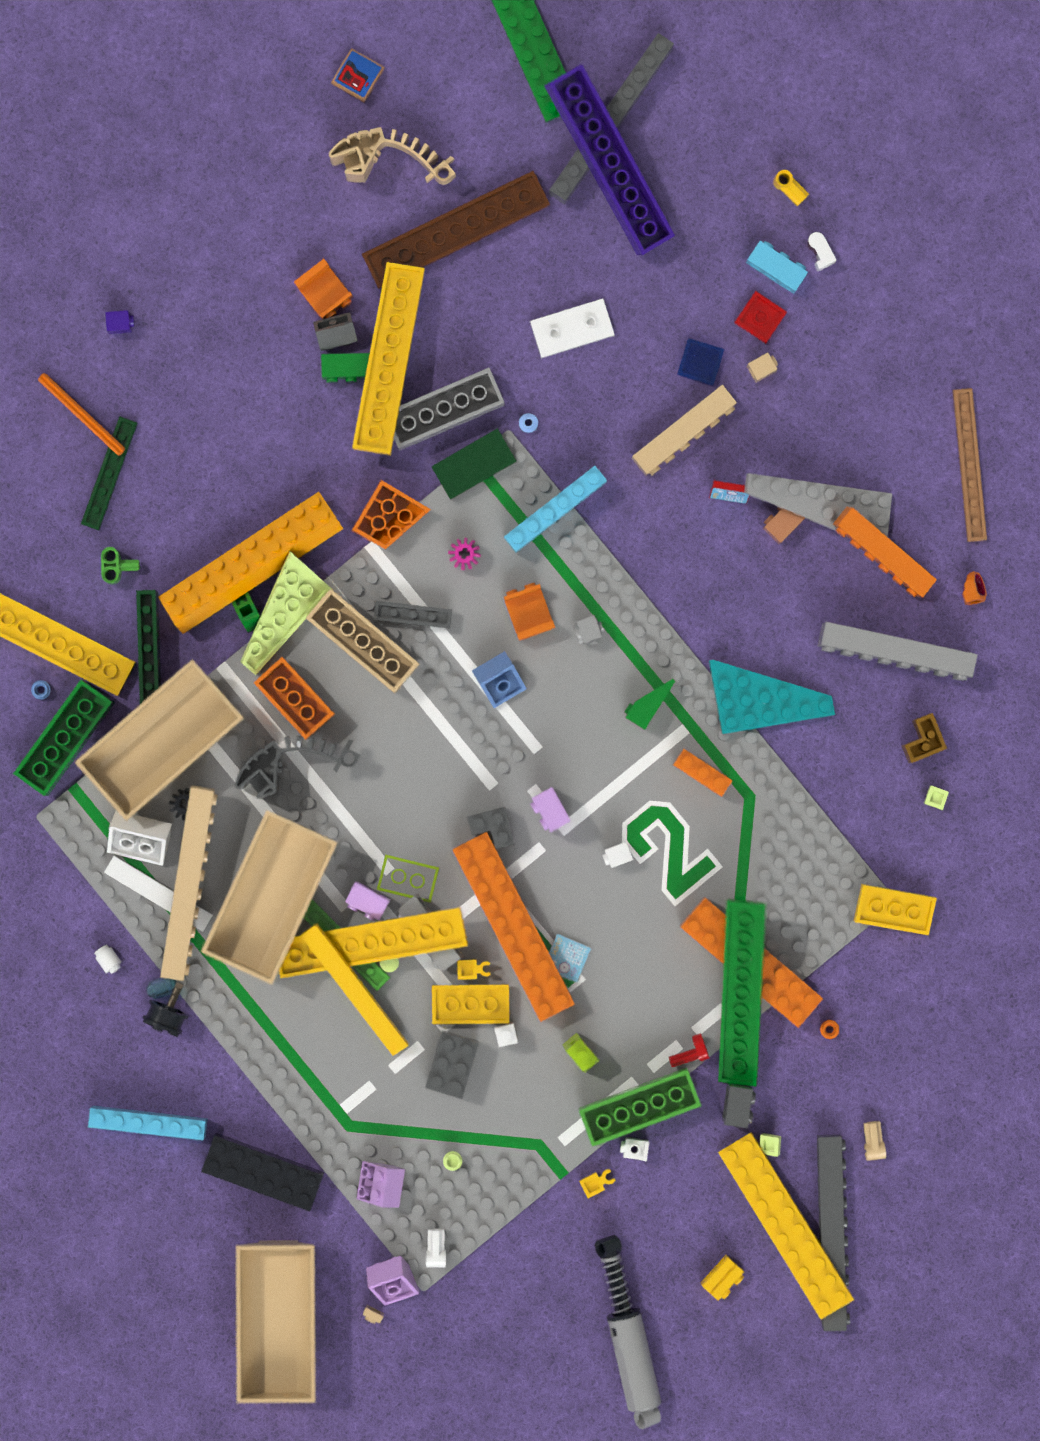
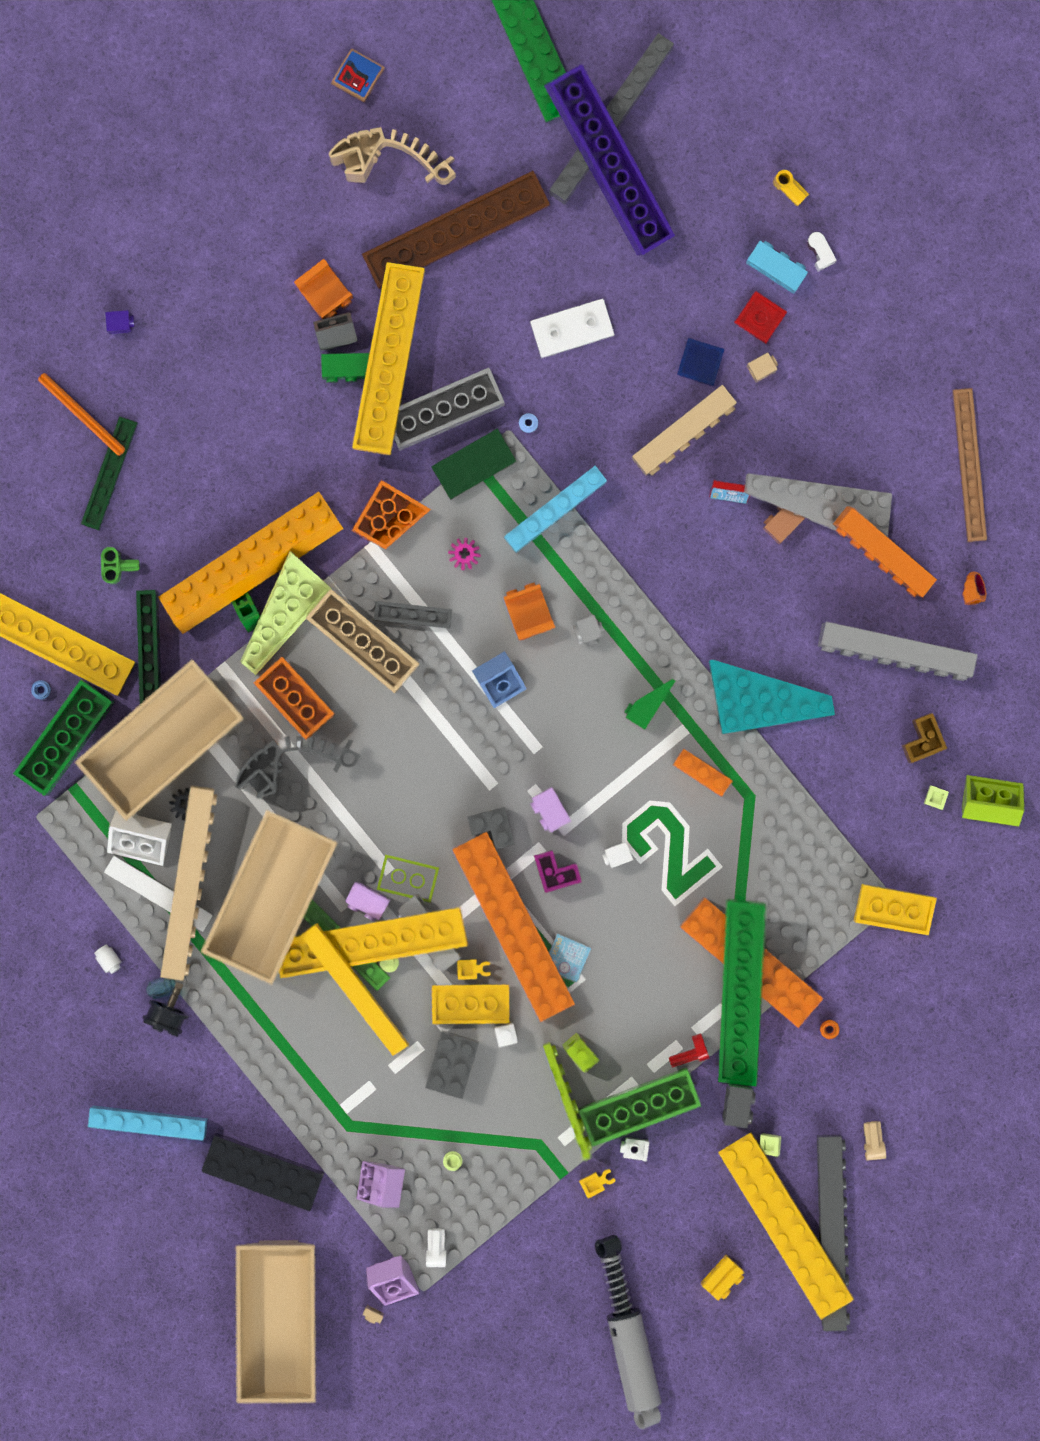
(554, 877): none -> magenta brick
(570, 1106): none -> lime wing
(993, 800): none -> lime slope

